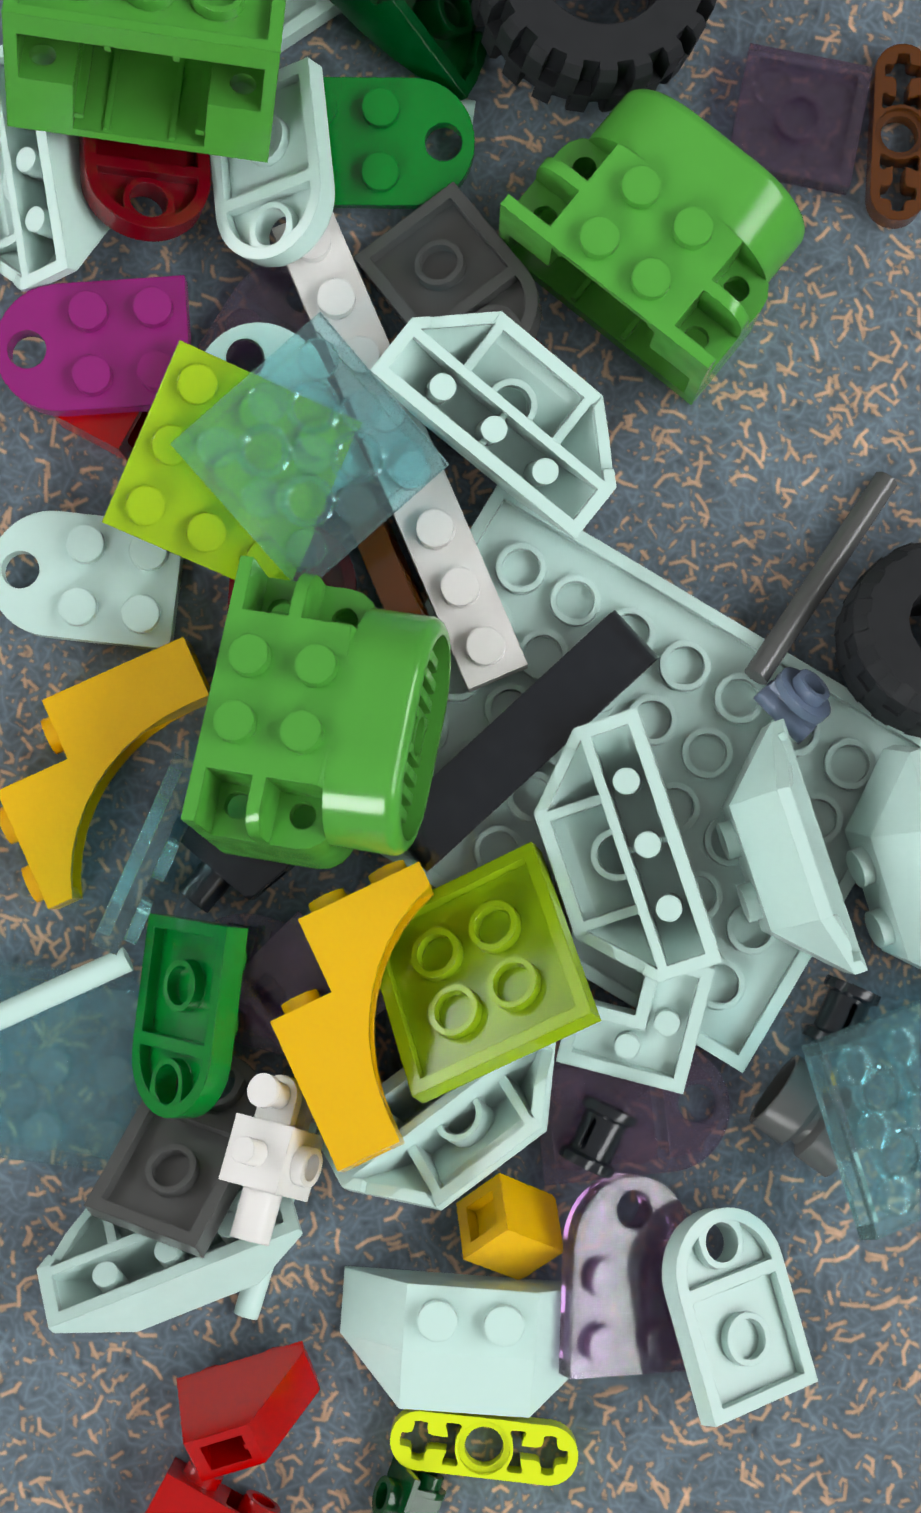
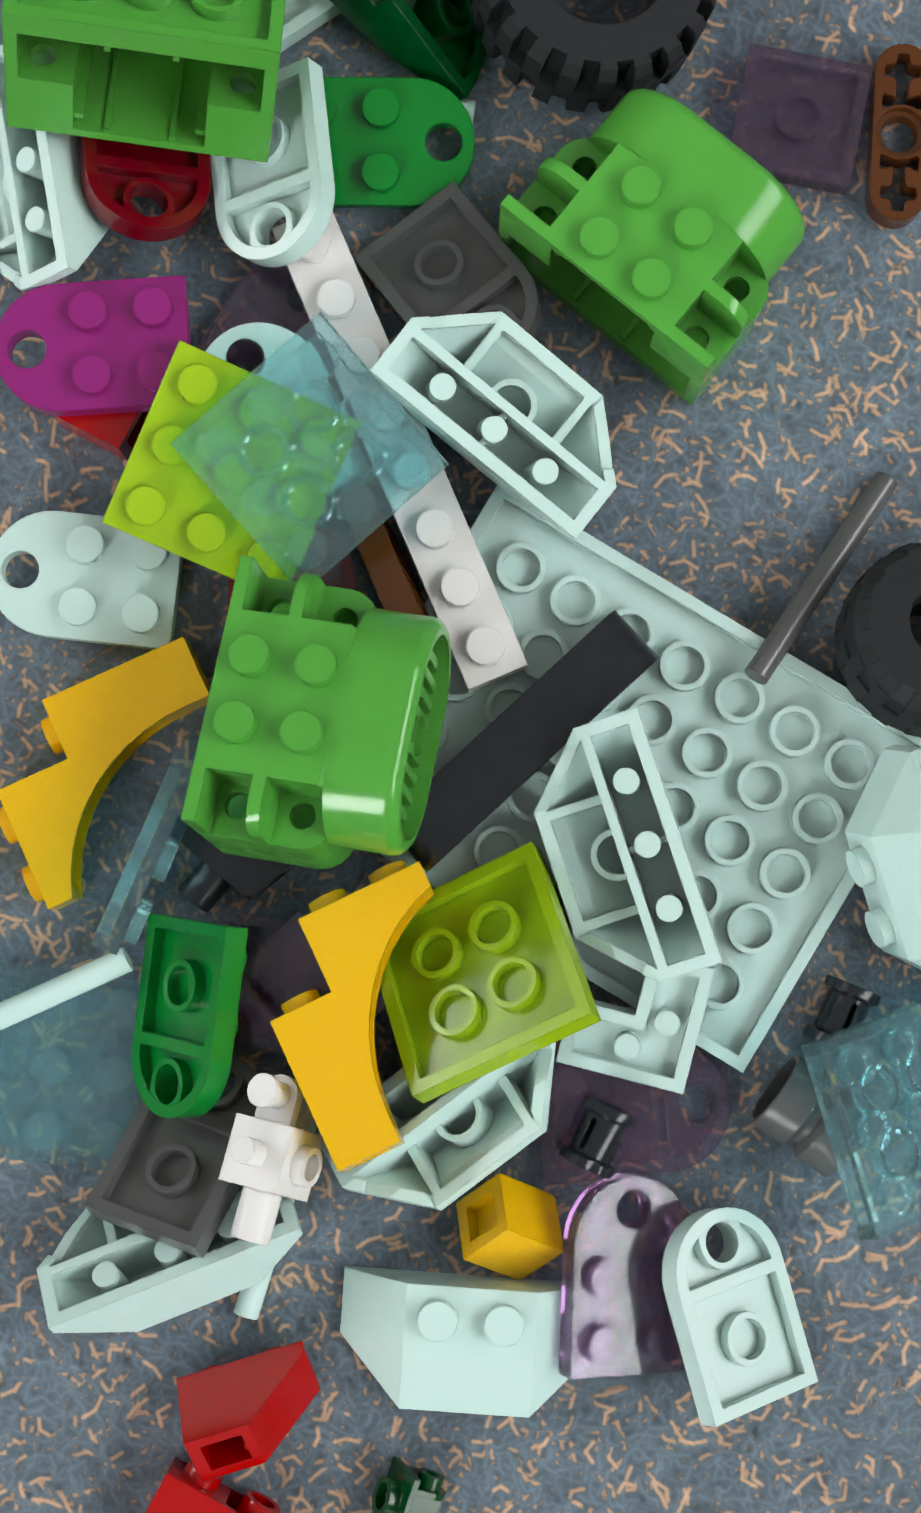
(498, 1468): neon yellow beam -> none
(785, 857): light aqua wedge -> none
(798, 698): sand blue plate -> none

